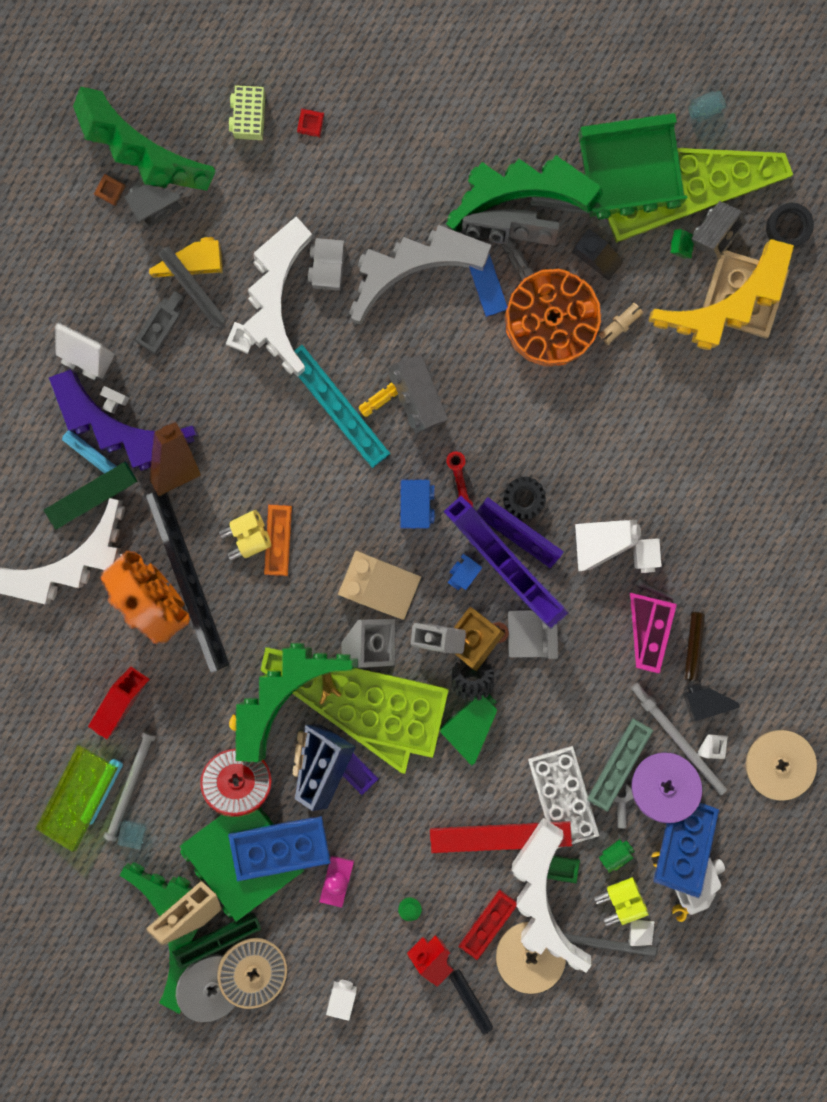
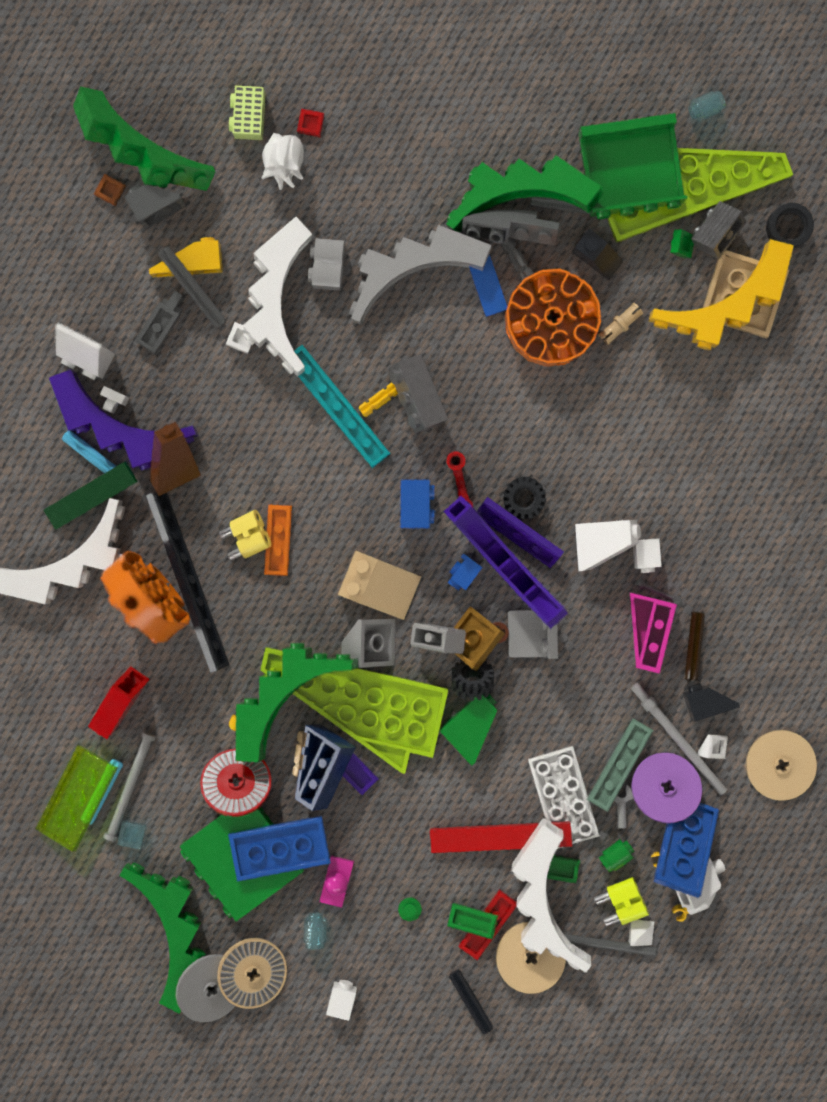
(186, 915): tan slope -> none
(216, 940): dark green piece -> none
(283, 159): none -> white hair
(315, 931): none -> clear light blue brick
(328, 687): pearl gold bar -> none
(431, 959): red brick -> none
(472, 920): none -> green tile

